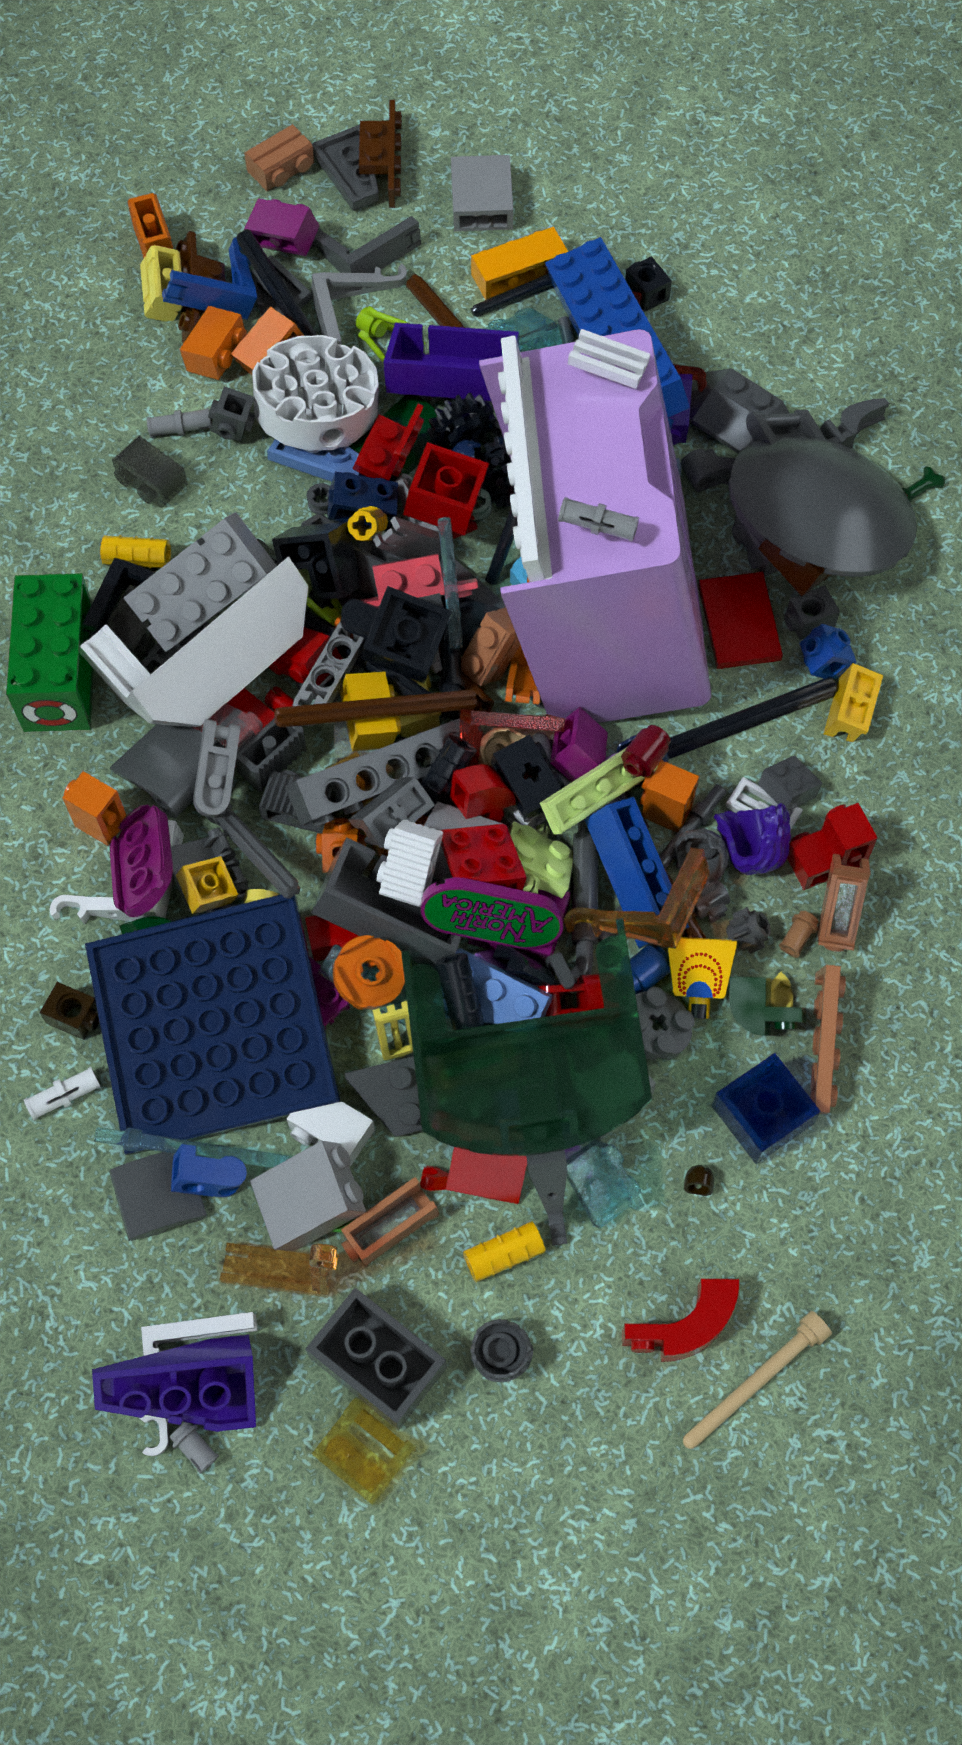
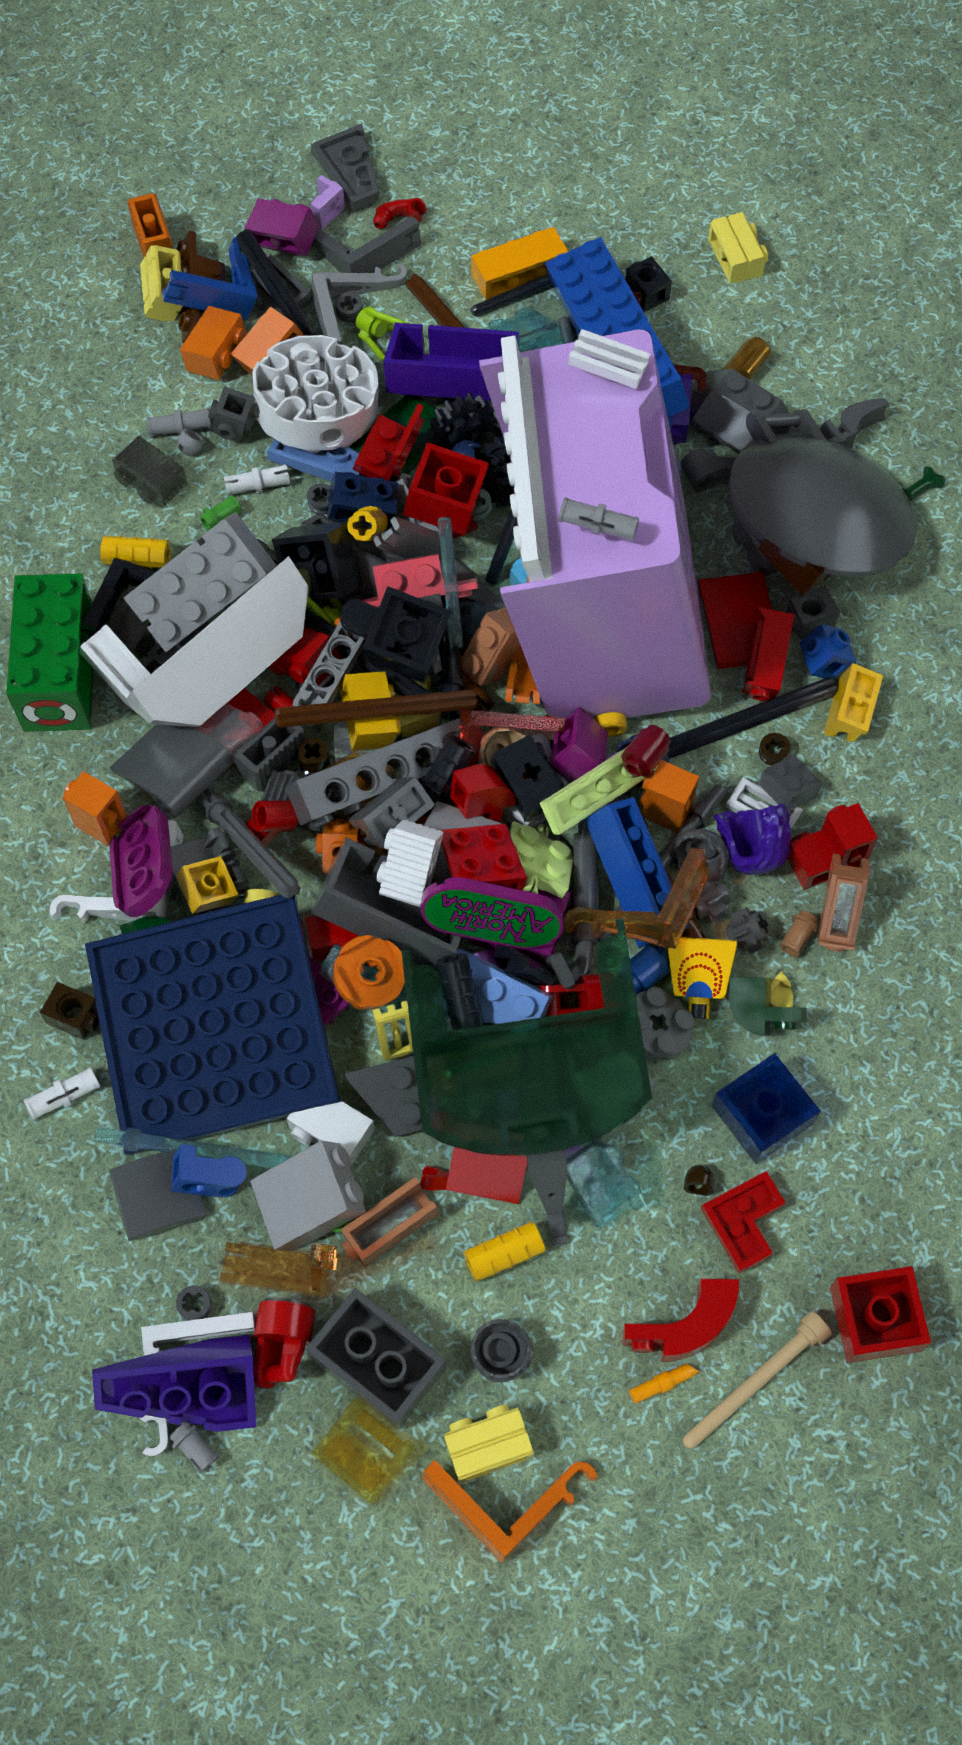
(190, 442): none -> light grey hinge
(195, 1292): none -> dark grey bush
(215, 769): light grey plate -> none
(222, 510): none -> bright green pin
(257, 480): none -> white pin
(271, 818): none -> red piece
(279, 158): nougat brick -> none
(279, 1326): none -> red piece
(308, 754): none -> dark brown bush
(328, 202): none -> lavender bracket
(348, 299): none -> dark grey bush
(378, 150): reddish brown bracket -> none
(396, 208): none -> red piece
(482, 193): light grey brick -> none
(483, 1526): none -> orange hinge
(488, 1444): none -> light yellow brick
(613, 722): none -> yellow tile
(662, 1383): none -> light orange piece
(734, 1219): none -> red plate
(737, 247): none -> light yellow brick
(749, 357): none -> pearl gold piece
(767, 653): none -> red window
(774, 738): none -> dark brown bush
(823, 1045): nougat wing -> none
(879, 1314): none -> red brick

